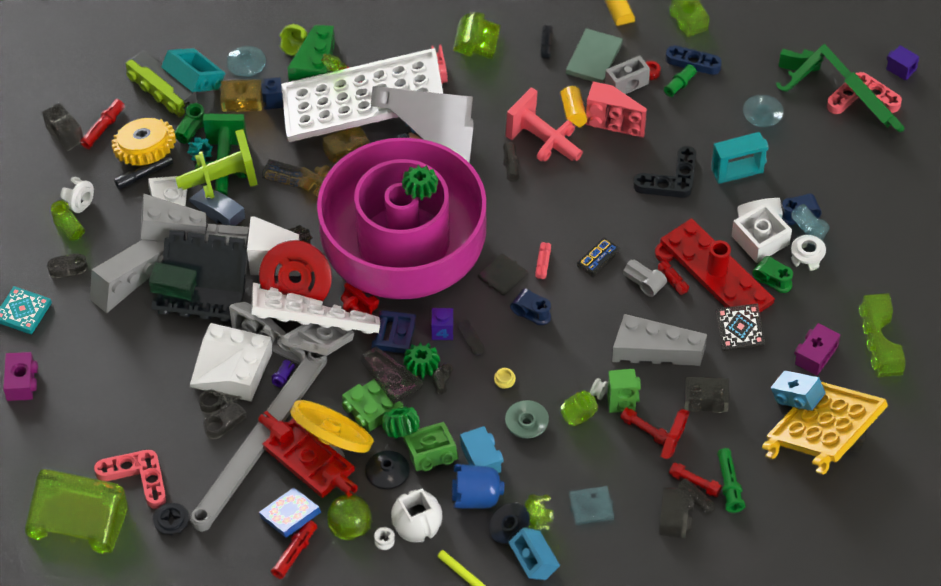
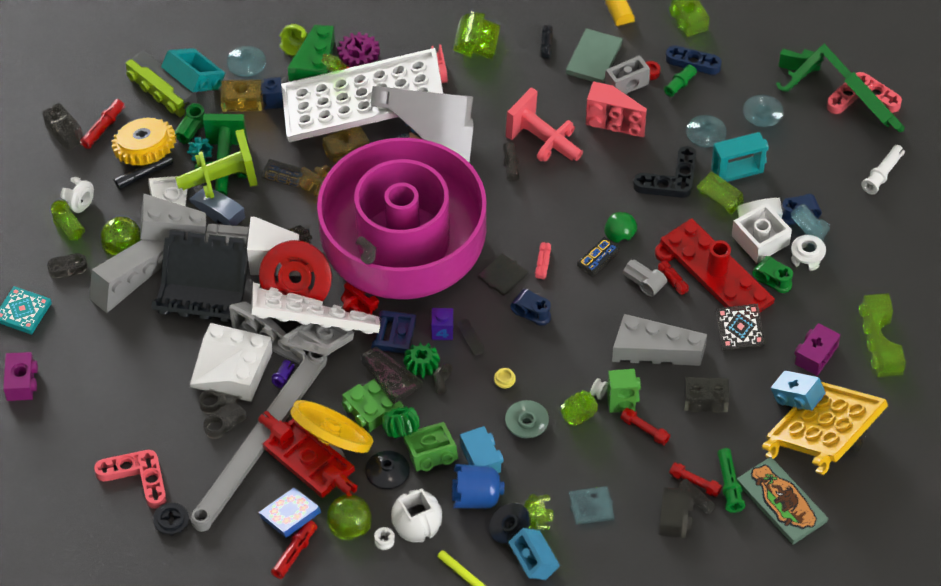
(77, 509): clear neon green windscreen -> none
(119, 235): none -> clear neon green cylinder
(173, 281): clear green hinge -> none
(358, 50): none -> magenta gear
(368, 248): none -> clear smoke arm
(420, 182): green gear -> none
(574, 105): yellow brick -> none
(620, 227): none -> green hair
(675, 434): red tile -> none
(705, 130): none -> clear light blue dish
(721, 192): none -> clear neon green hinge
(782, 500): none -> tile
(879, 174): none -> white pin
(902, 62): dark purple brick -> none

